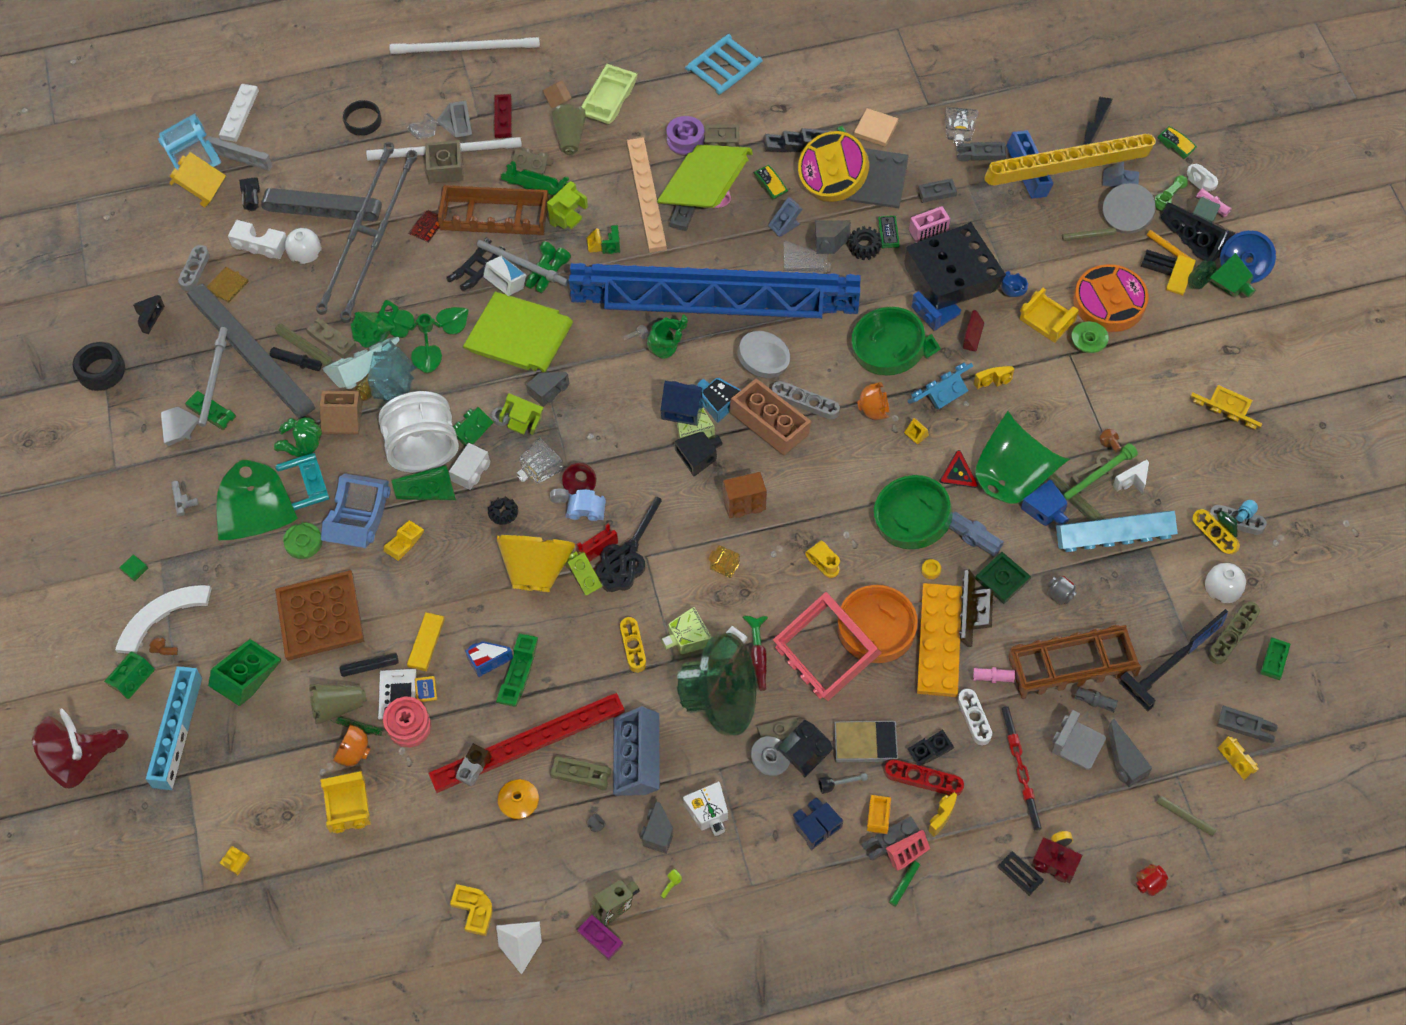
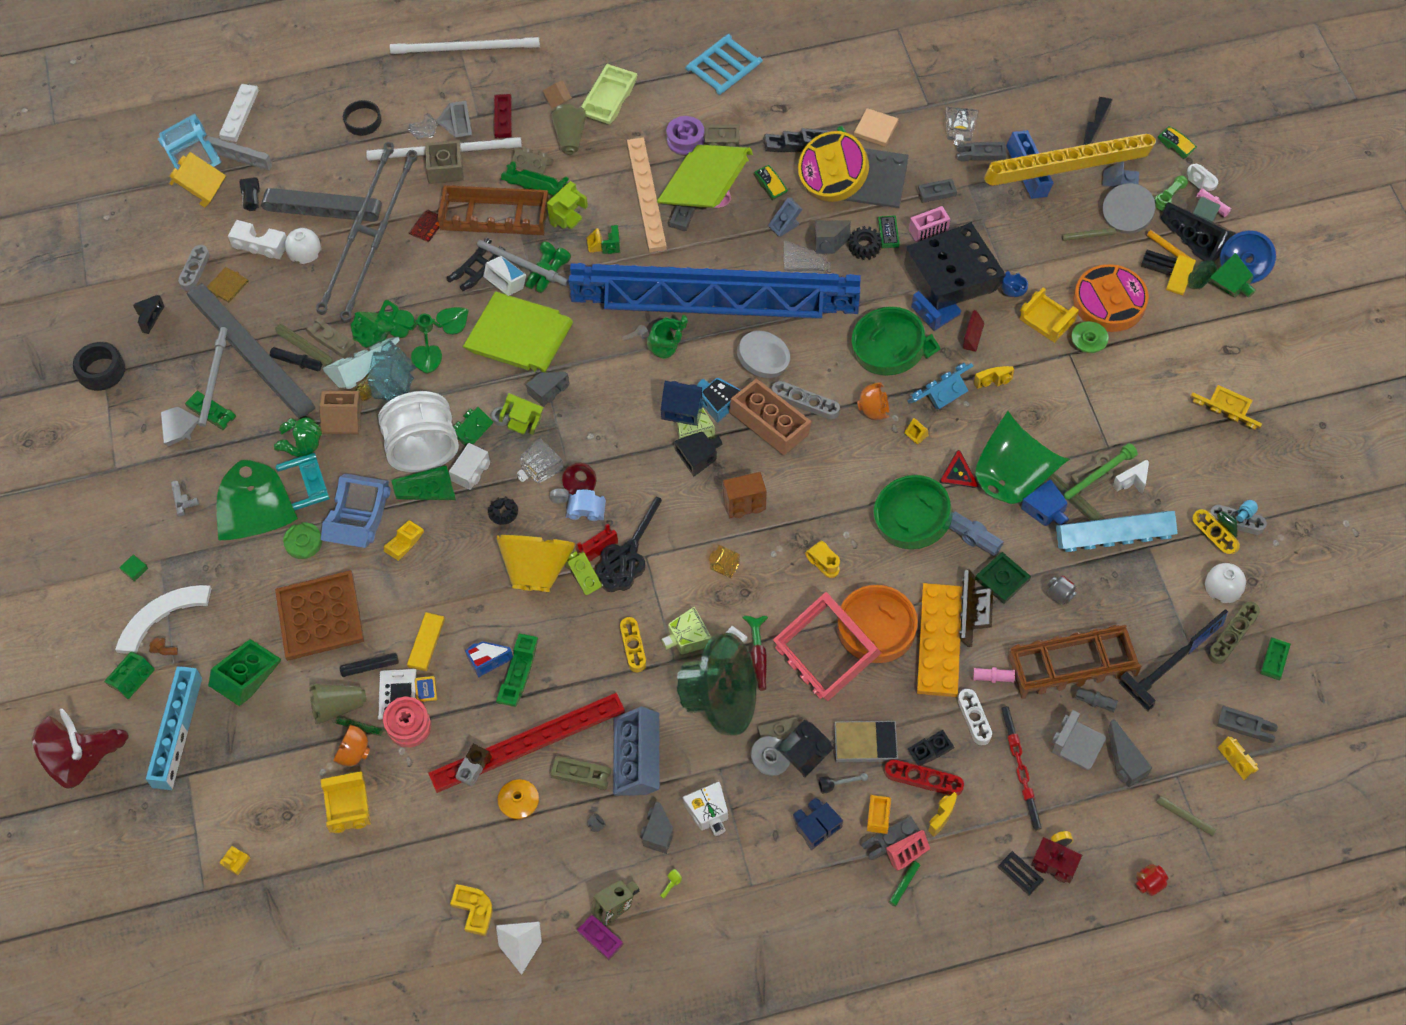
(931, 569): yellow tile -> none
(1109, 439): dark orange plate -> none

